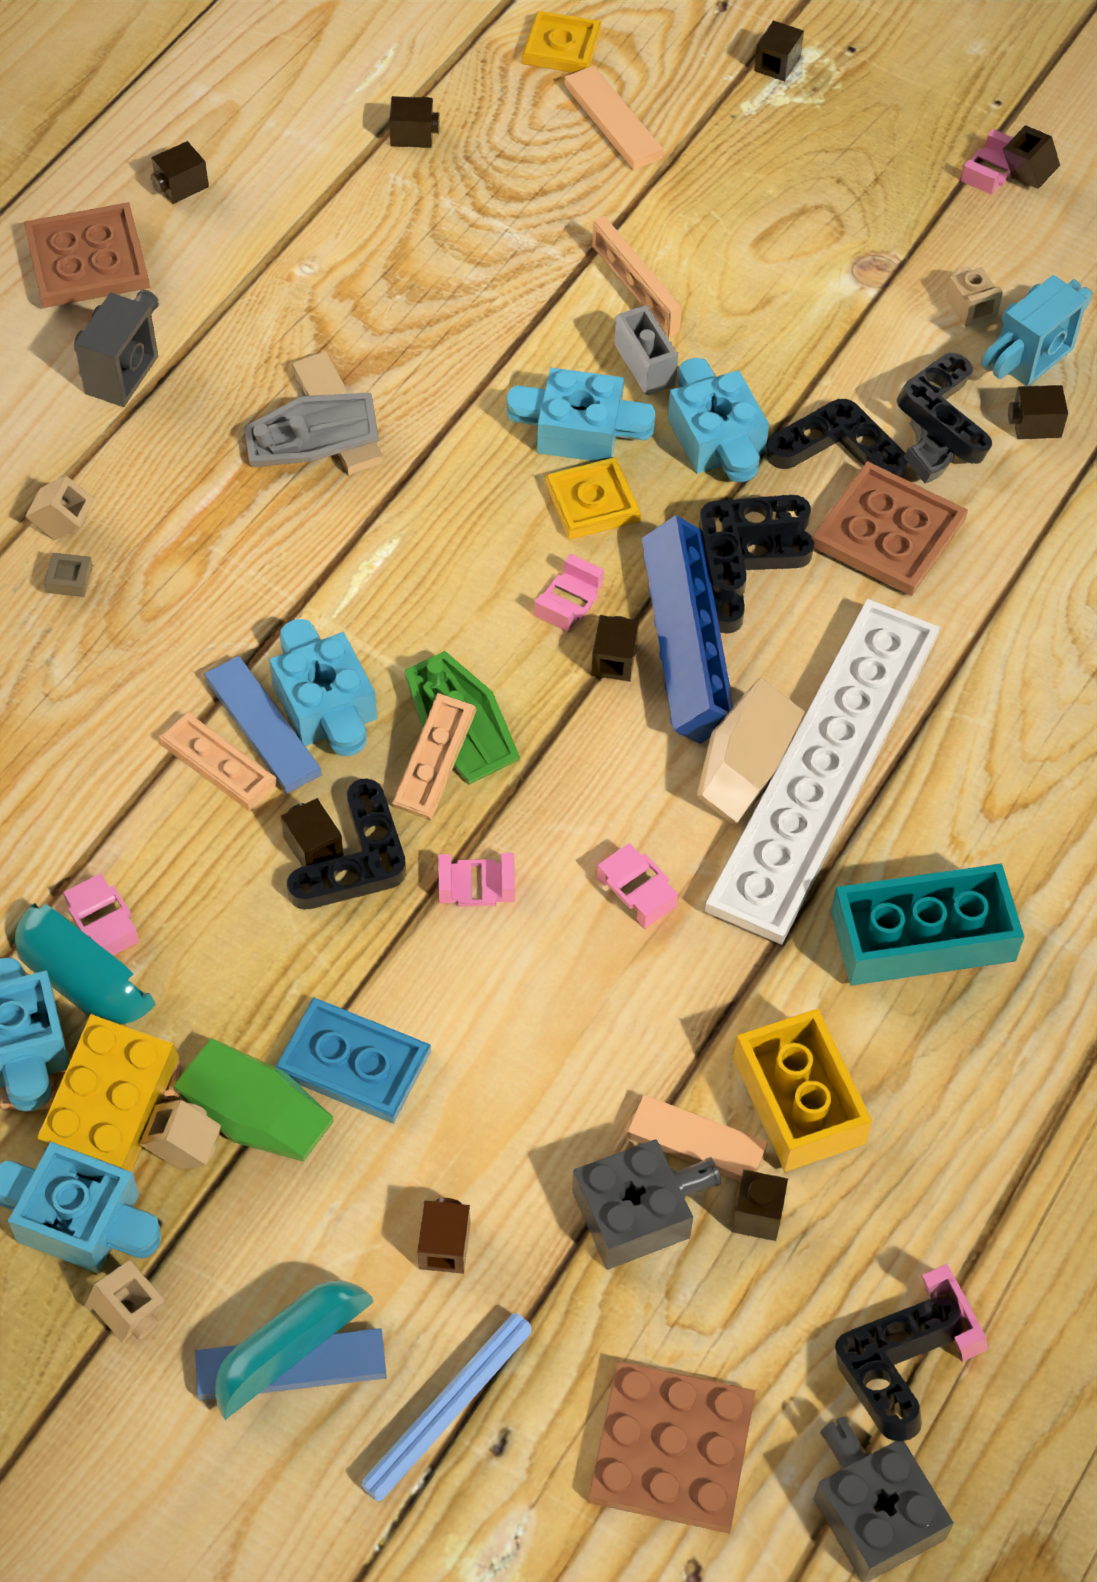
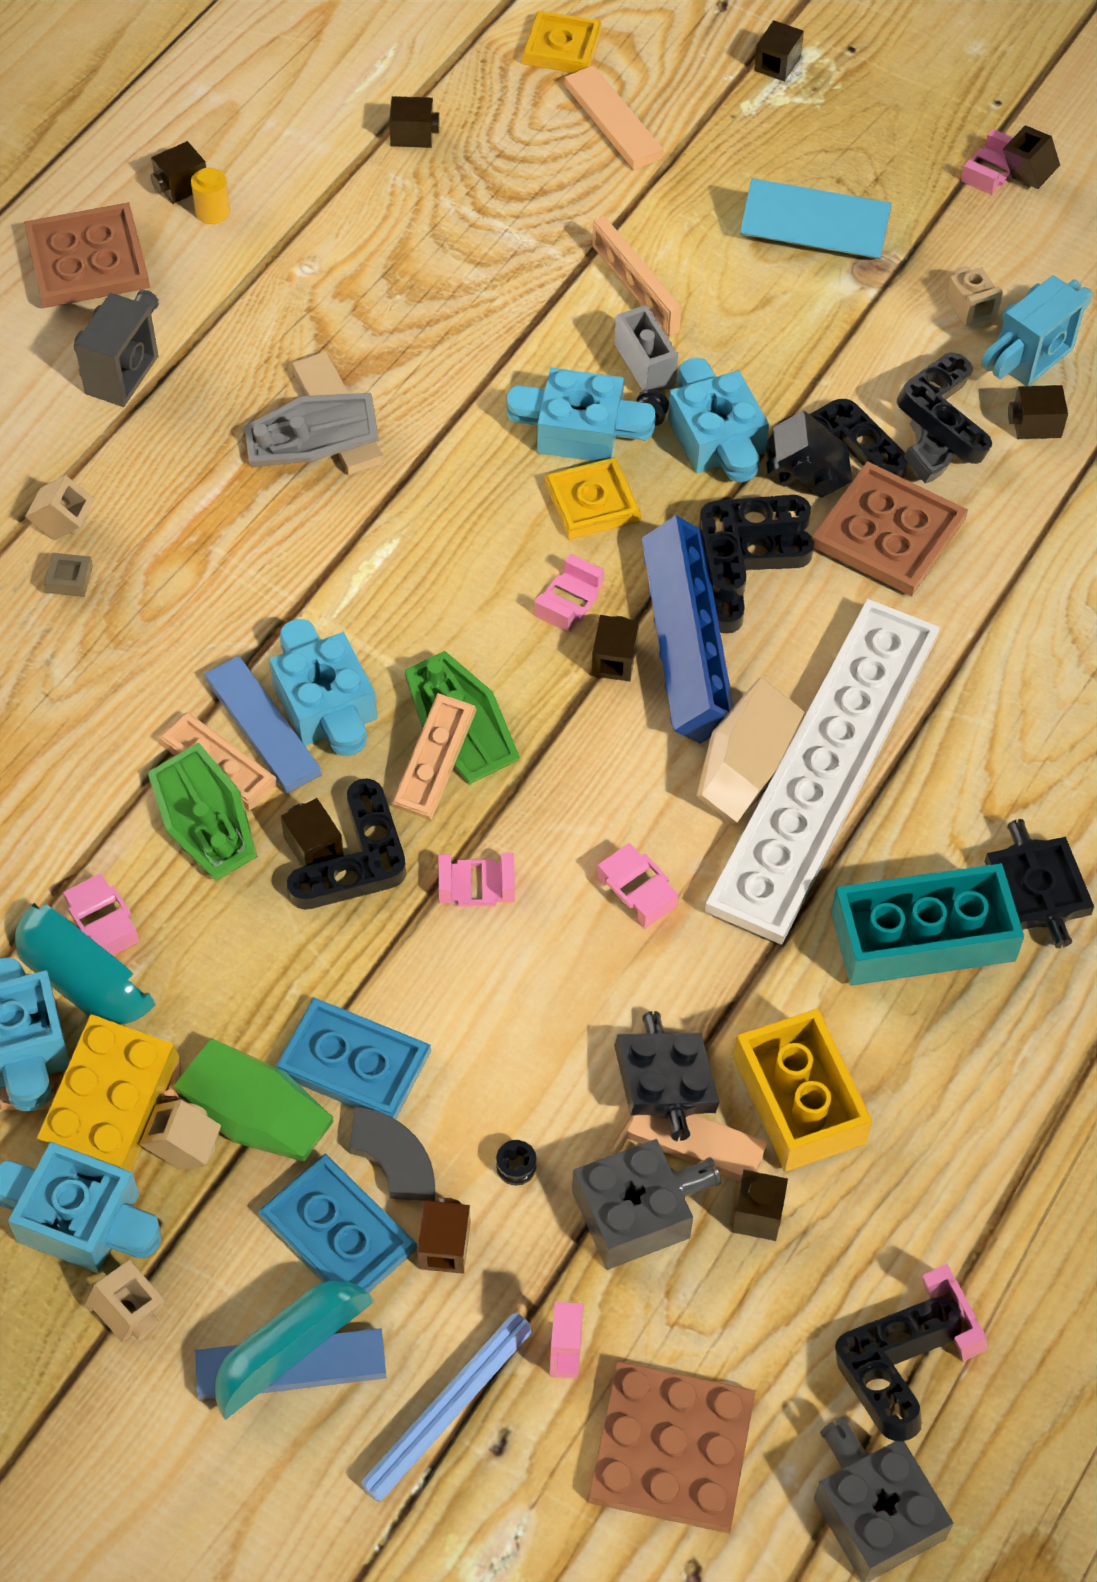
(203, 811): none -> bright green piece
(210, 195): none -> yellow brick
(337, 1227): none -> dark azure tile
(395, 1152): none -> dark grey tile
(510, 1151): none -> black bush
(566, 1340): none -> bright pink piece
(658, 401): none -> black bush
(666, 1074): none -> black plate
(809, 454): none -> black brick
(816, 218): none -> medium azure brick
(1043, 882): none -> black plate

